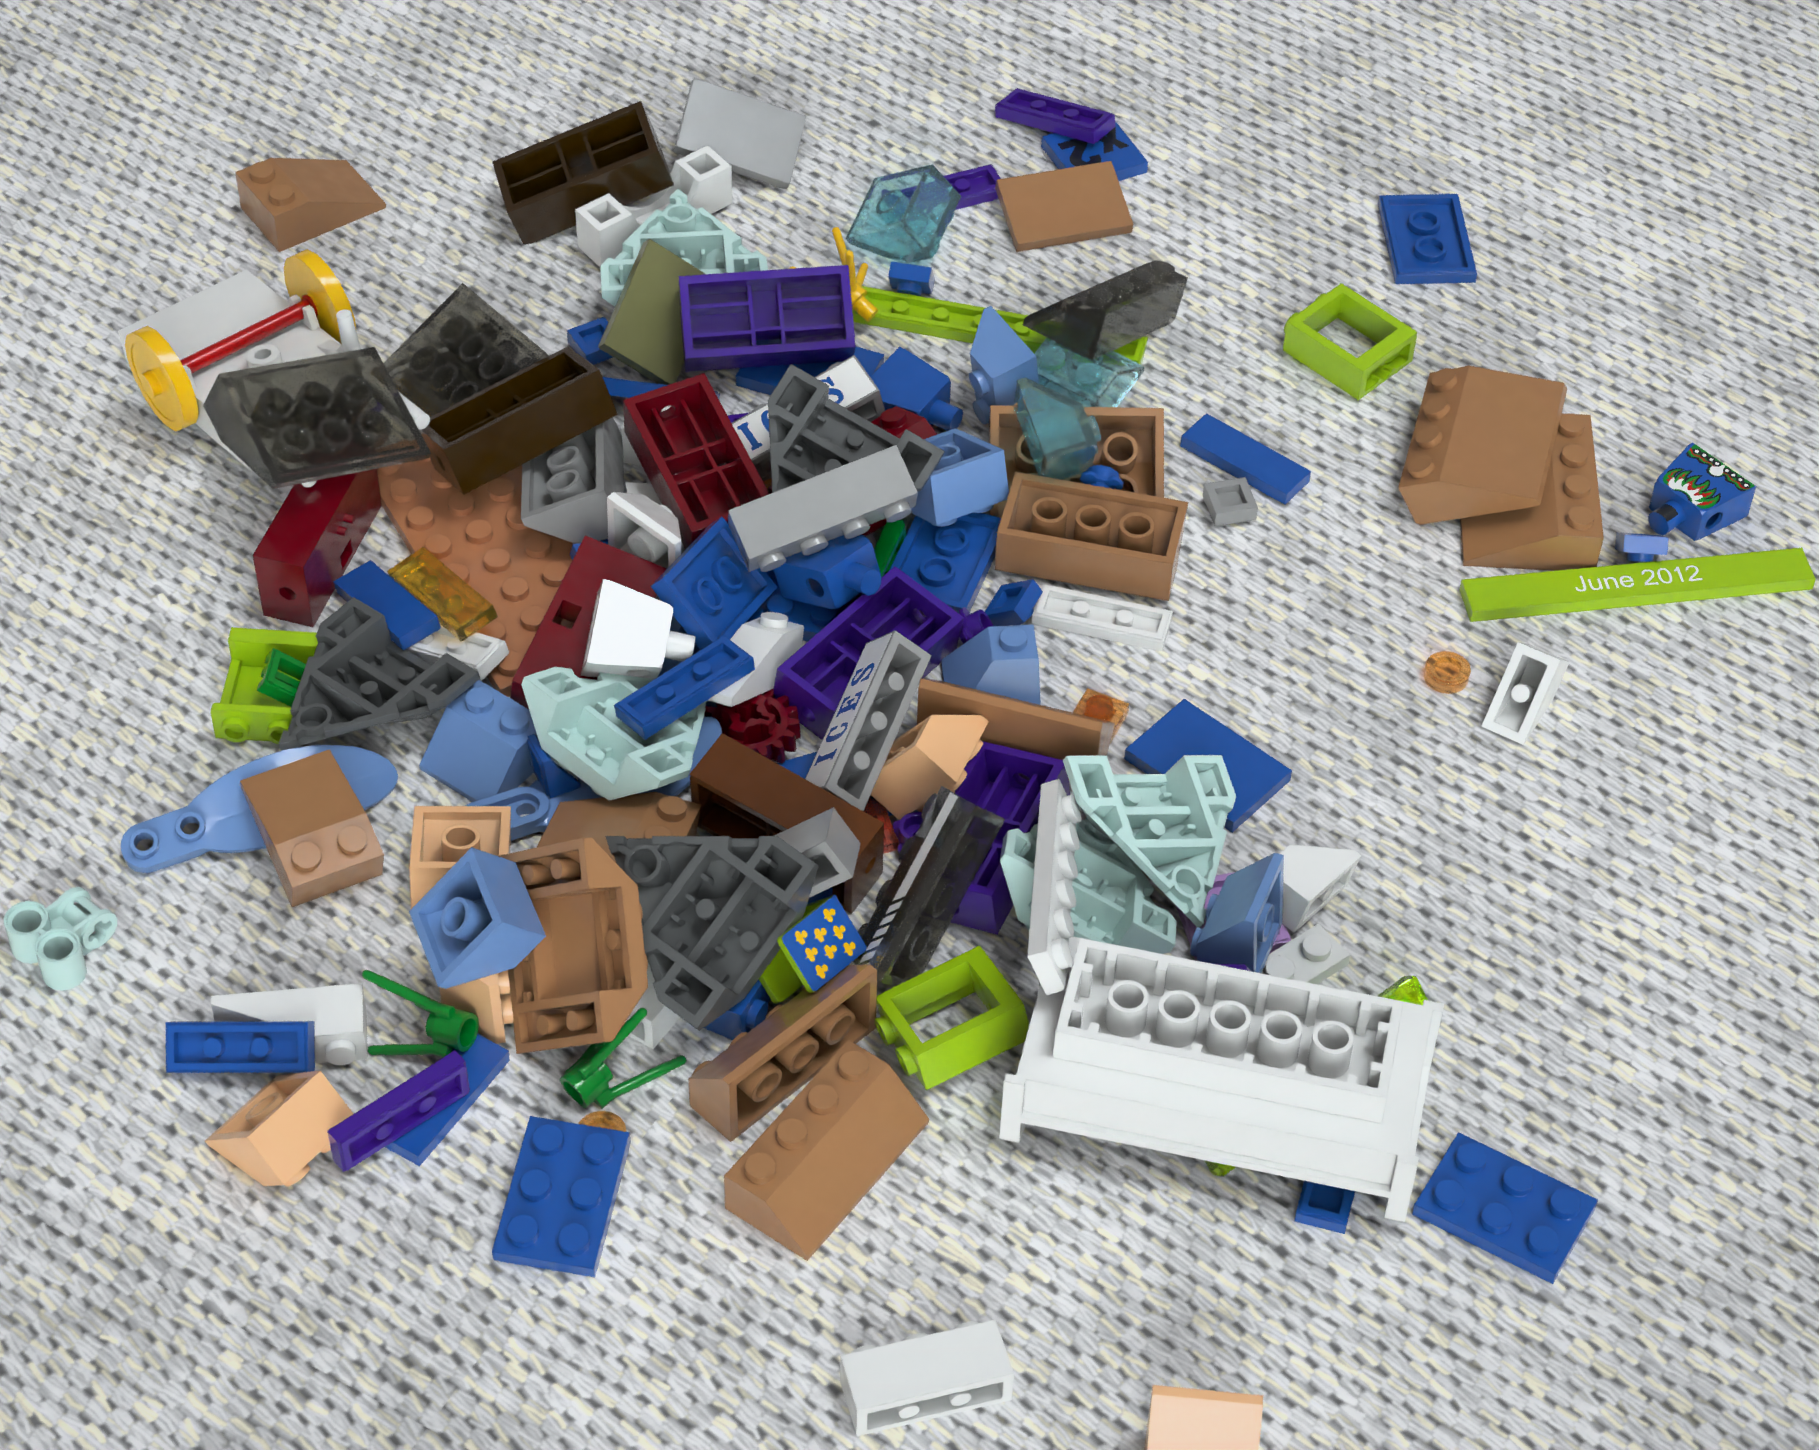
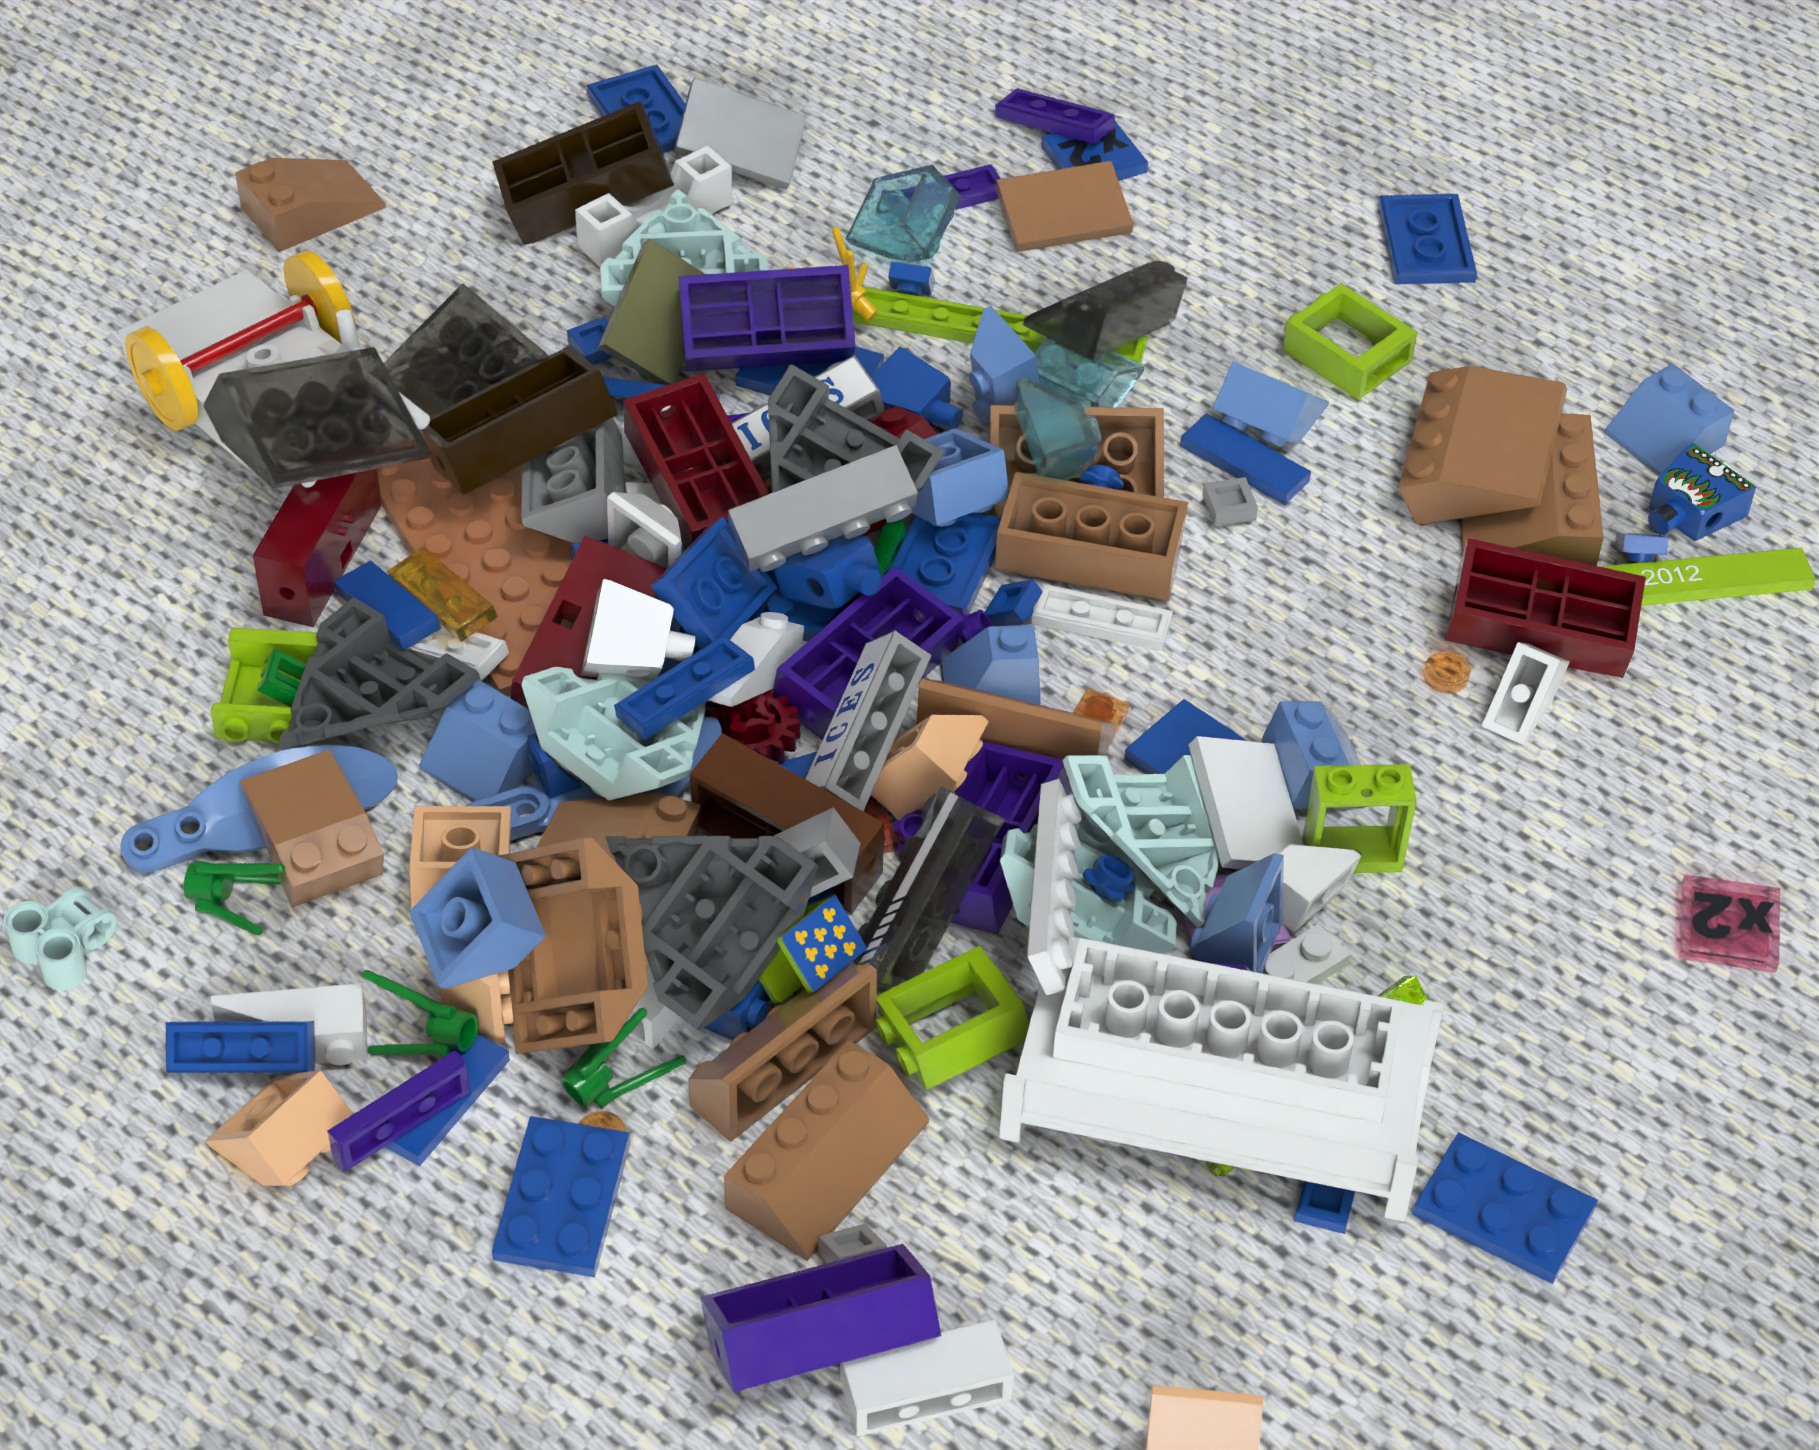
(214, 882): none -> green plant
(654, 90): none -> blue tile
(820, 1317): none -> dark purple brick
(848, 1243): none -> light grey plate
(1110, 878): none -> blue plate
(1244, 799): none -> white tile
(1267, 404): none -> medium blue slope
(1307, 738): none -> medium blue slope
(1390, 785): none -> lime window
(1546, 602): none -> dark red brick
(1667, 416): none -> medium blue slope
(1729, 923): none -> clear pink tile

